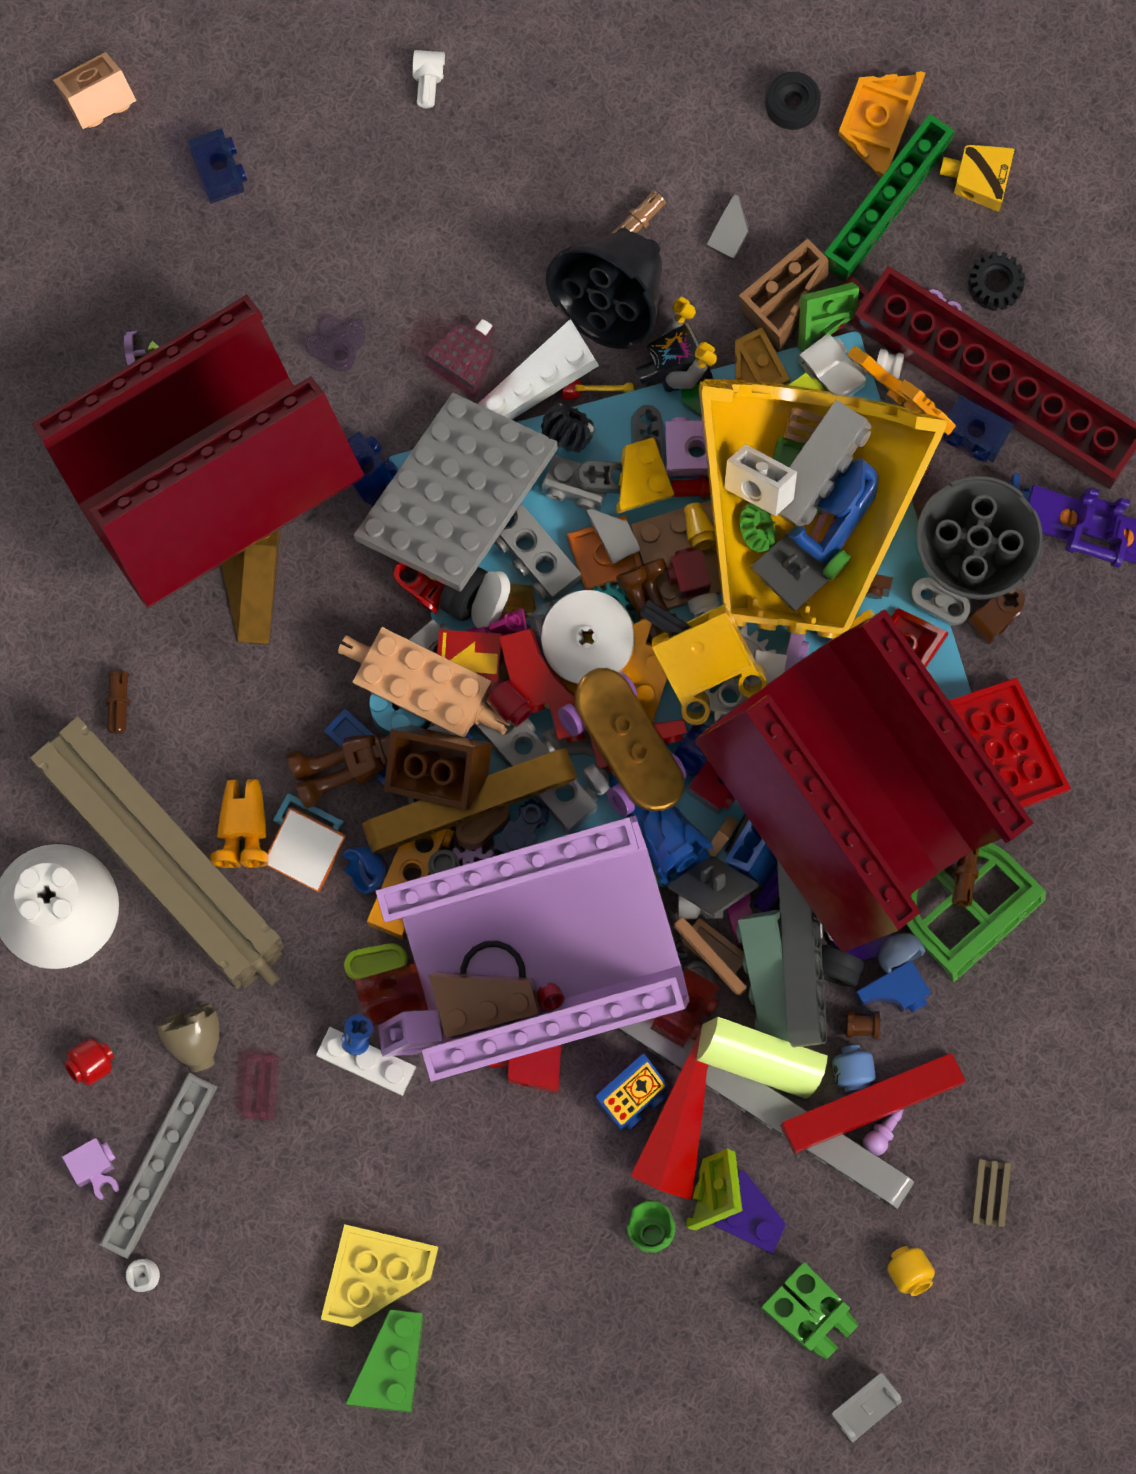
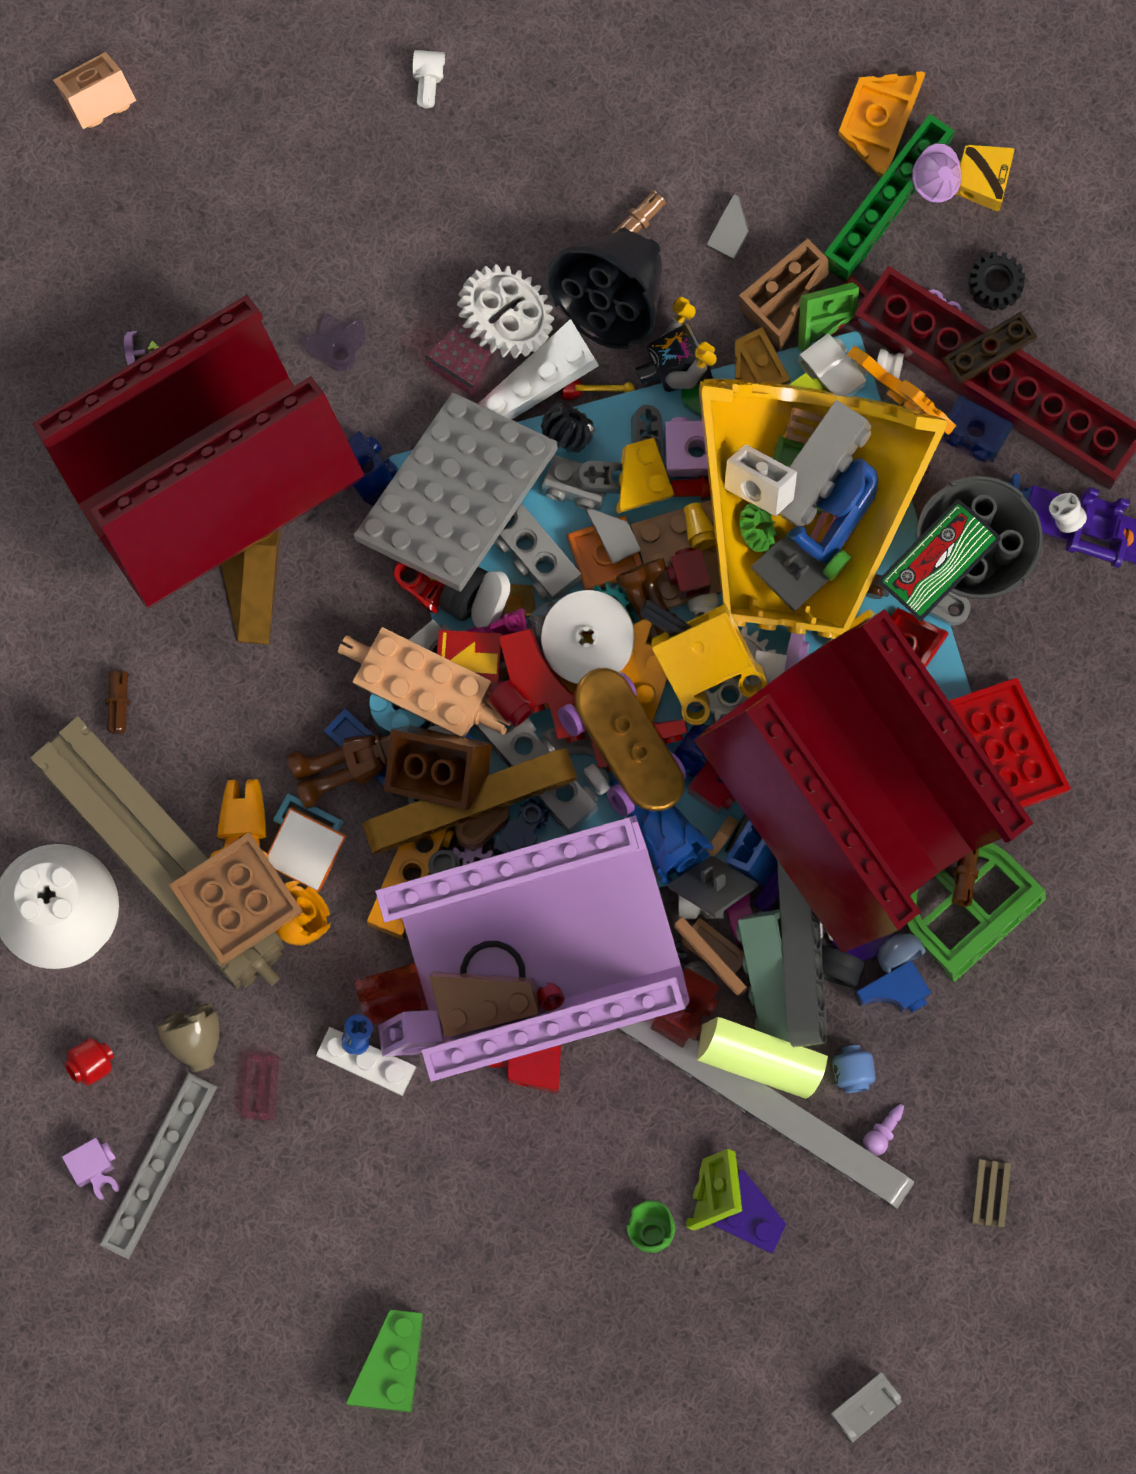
(142, 1275): white tile -> none
(211, 149): clear blue brick -> none
(236, 898): none -> medium nougat plate
(311, 923): none -> light orange cylinder
(365, 868): blue hair -> none
(374, 960): lime tile -> none
(374, 1273): light yellow plate -> none
(493, 293): none -> white gear
(632, 1093): slope -> none
(672, 1148): red wedge -> none
(797, 84): black tyre -> none
(821, 1311): bright green hips -> none
(862, 1024): reddish brown bush -> none
(872, 1103): red tile -> none
(911, 1271): yellow head -> none
(937, 173): none -> lavender piece
(939, 559): none -> sticker
(975, 358): none -> dark brown tile
(995, 617): reddish brown piece -> none
(1067, 512): none -> white wheel

